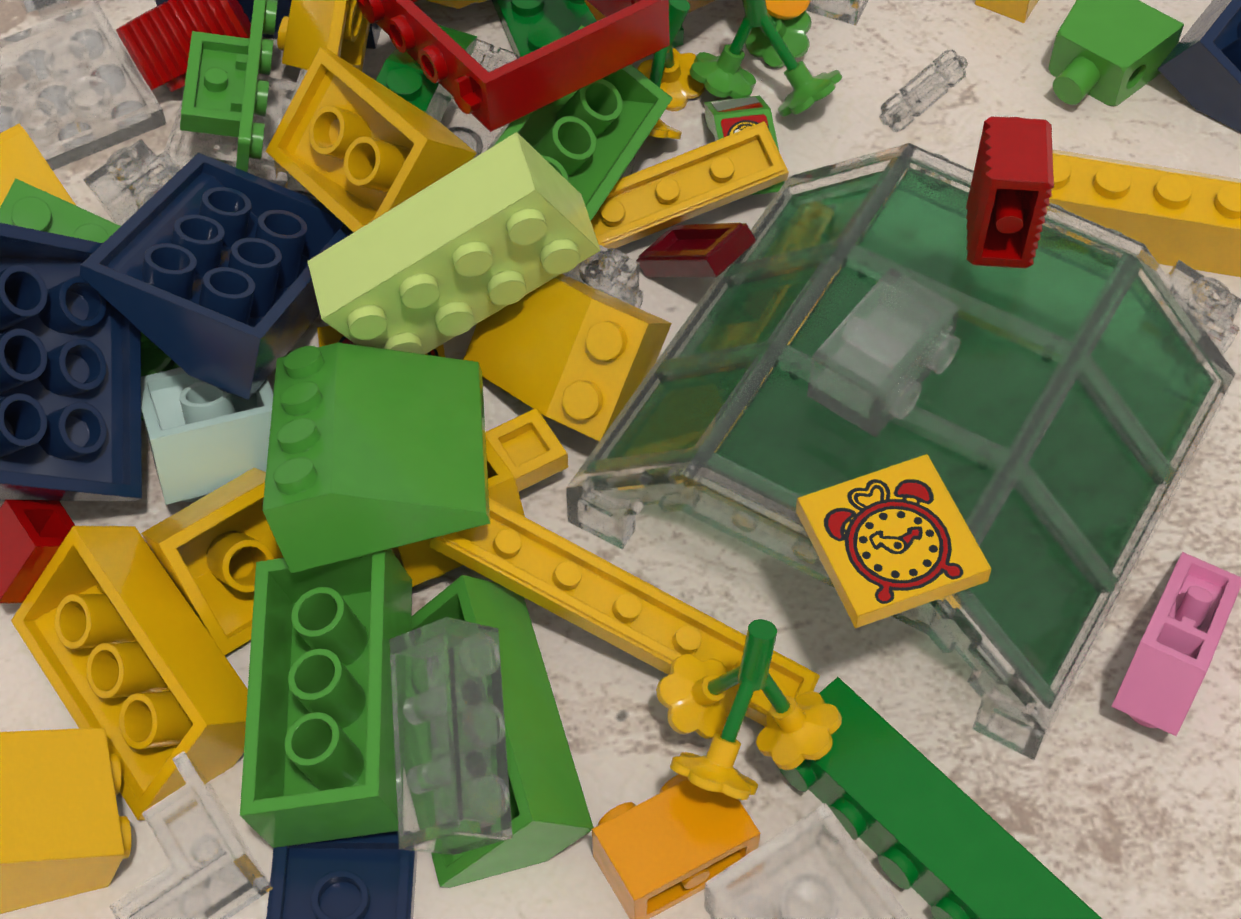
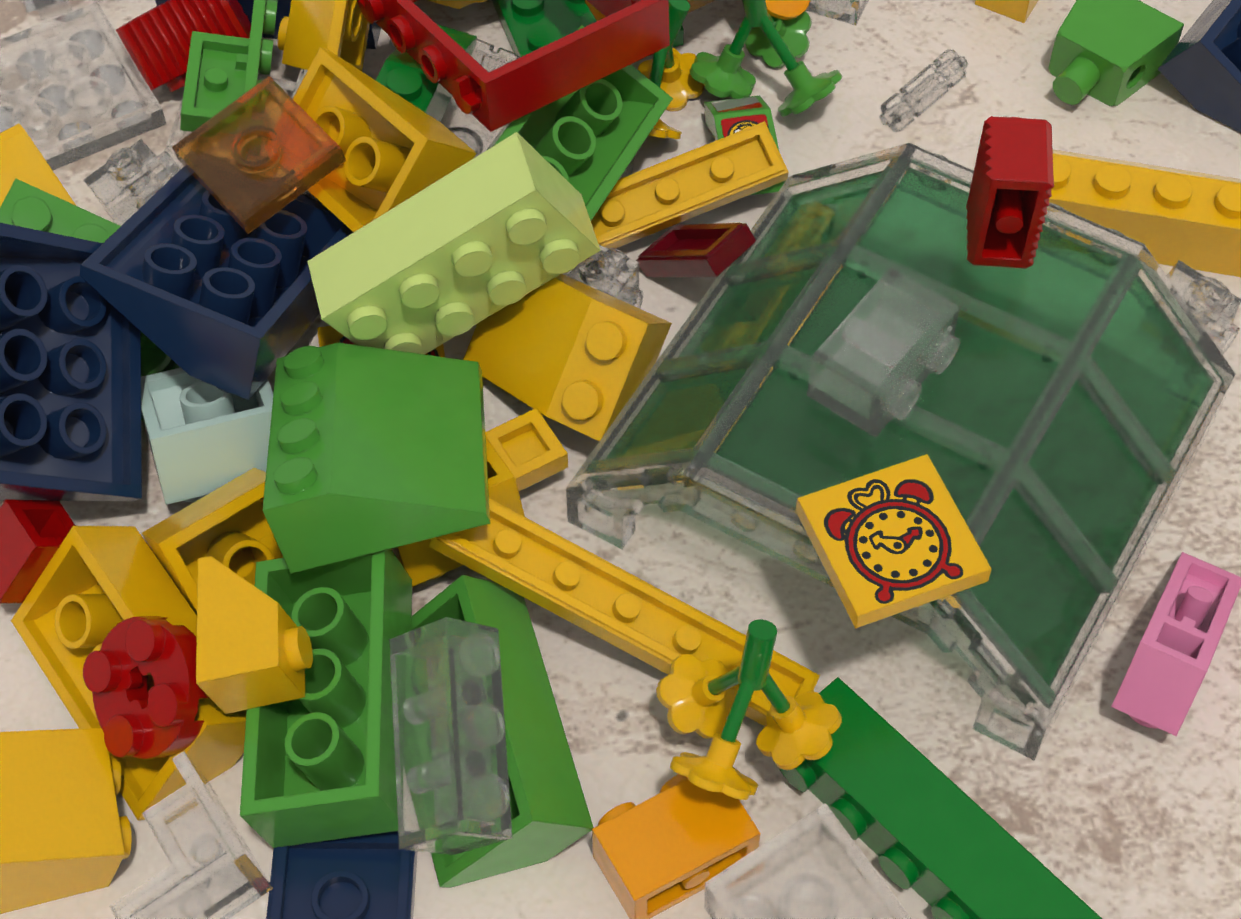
(138, 720): none -> red plate
(246, 643): none -> yellow slope
(259, 154): none -> clear orange tile

